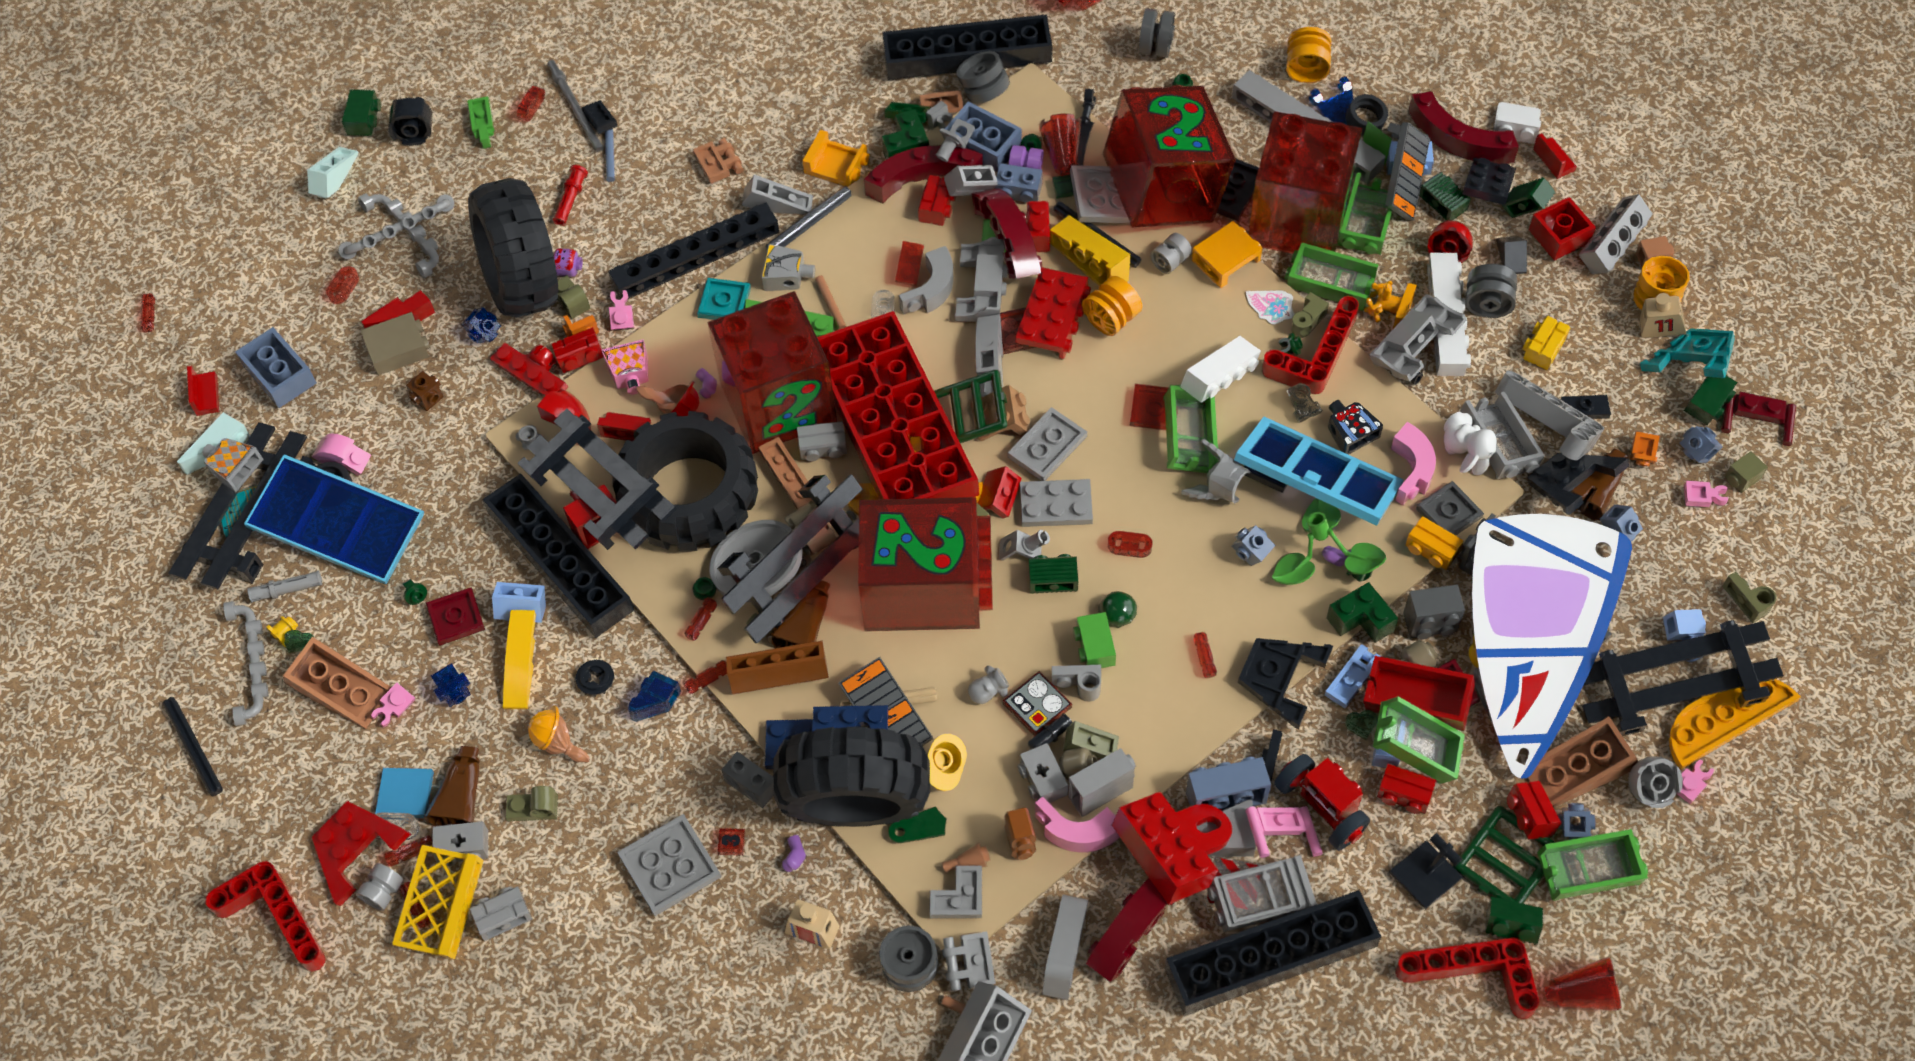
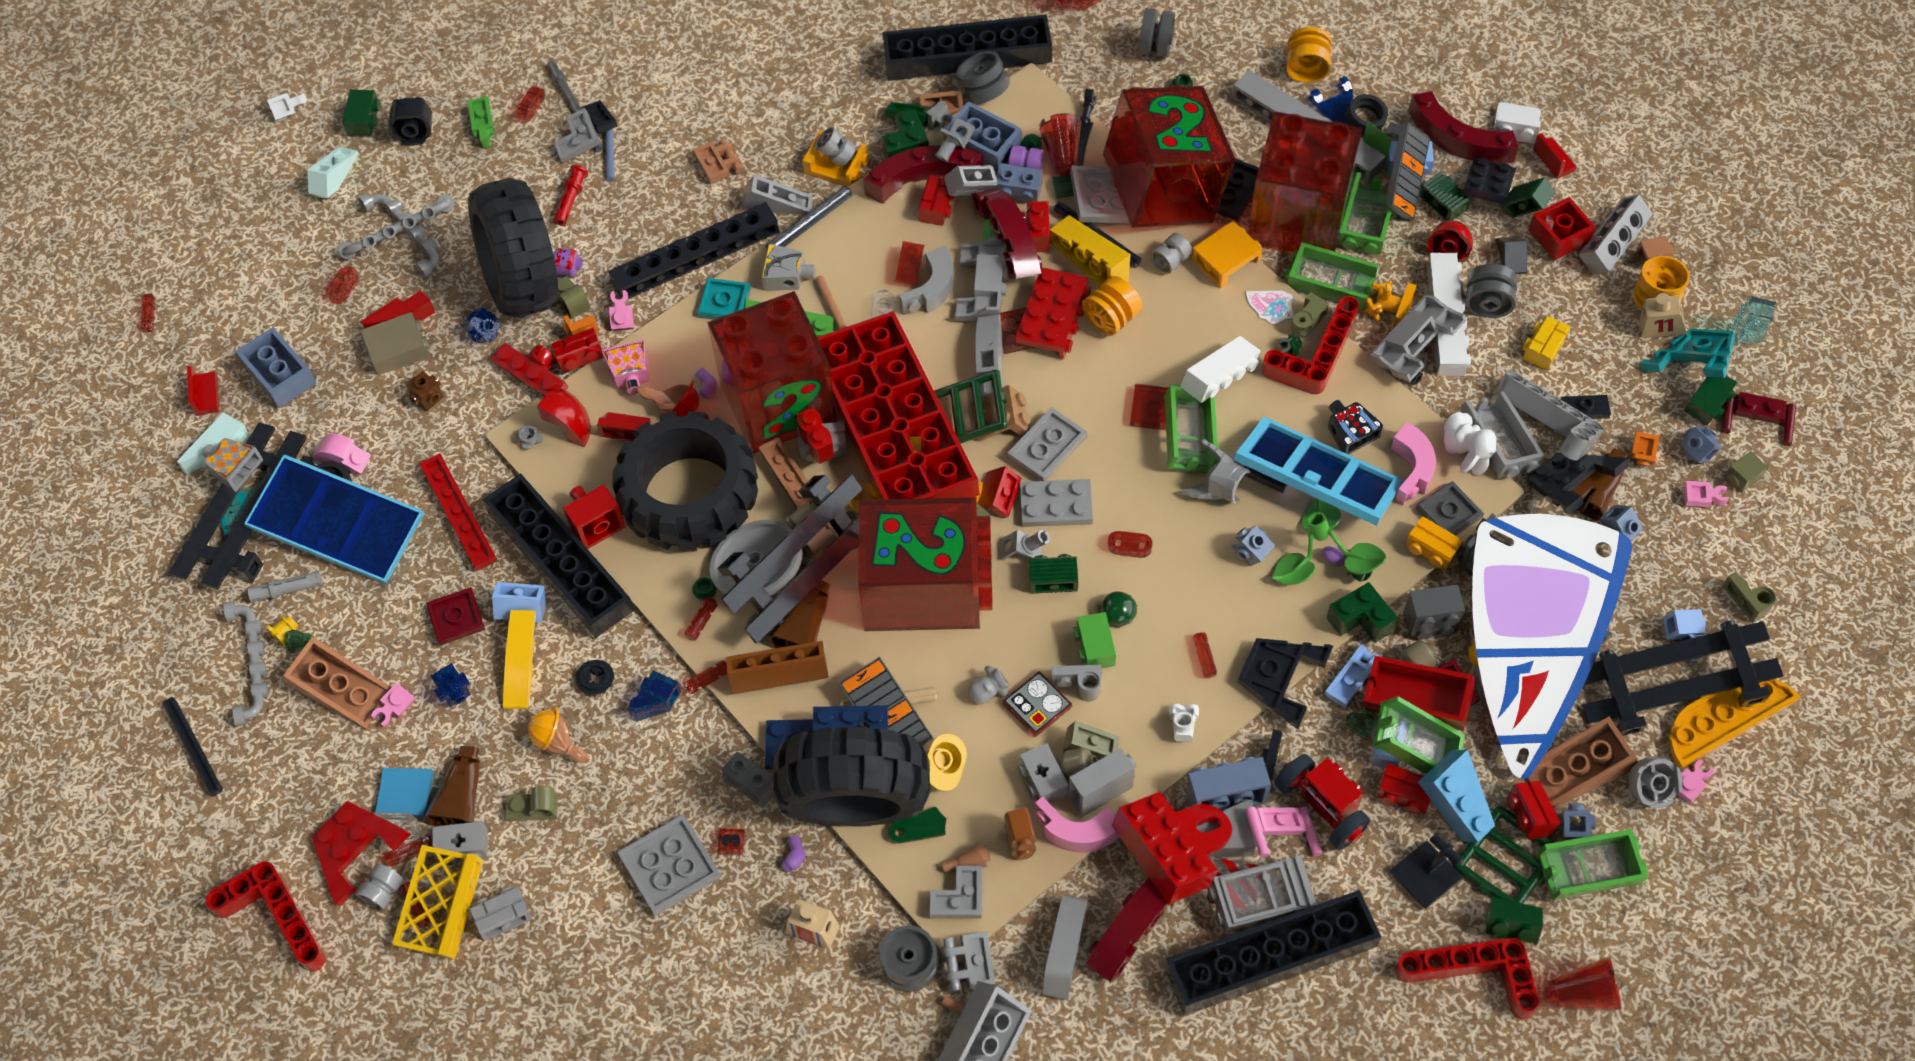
(283, 105): none -> white plate
(414, 592): dark green plate -> none
(458, 512): none -> red plate
(582, 137): none -> light grey plate
(613, 516): black fence -> none
(815, 435): none -> red brick
(833, 145): none -> light grey wheel
(1051, 732): black axle -> none
(1183, 721): none -> white plate
(1304, 406): clear smoke plate -> none
(1459, 796): none -> dark azure wedge
(1753, 320): none -> clear light blue brick

